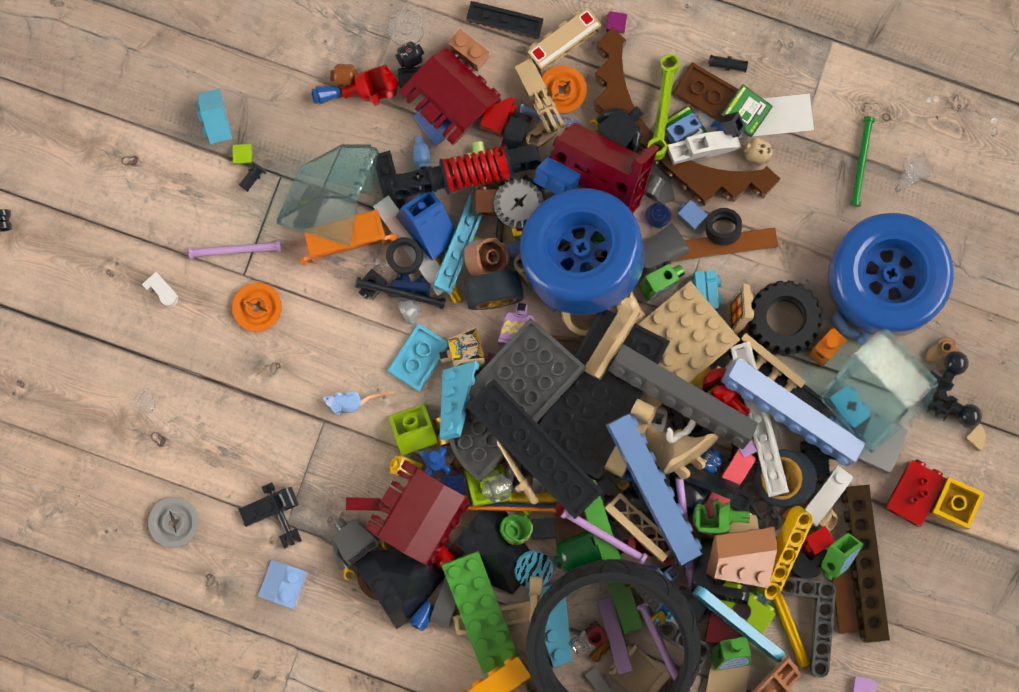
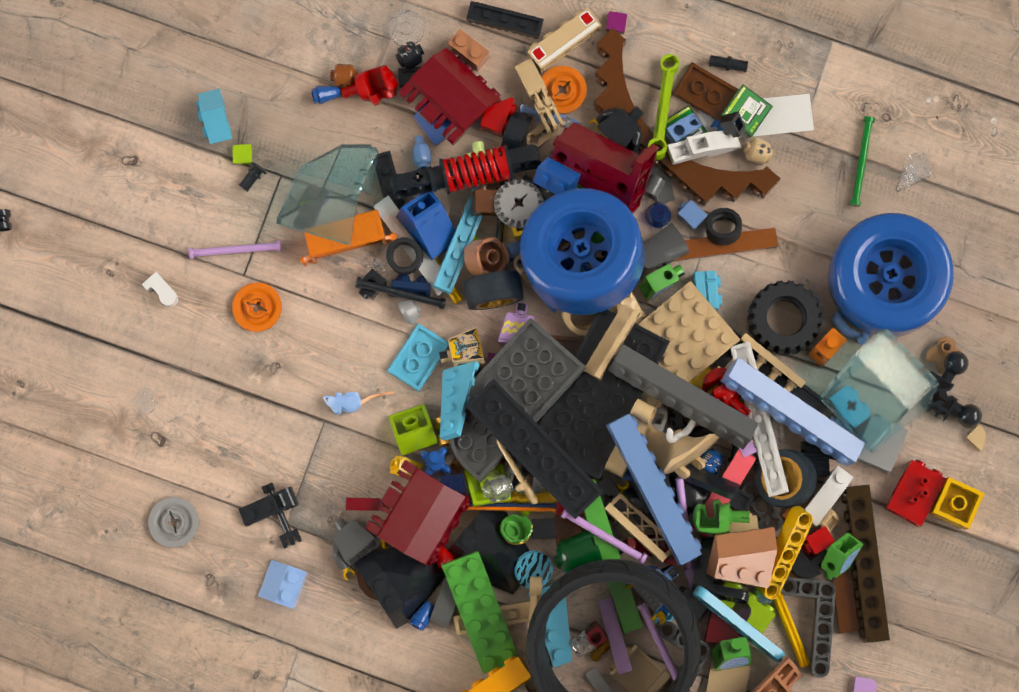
(740, 309): tile -> none

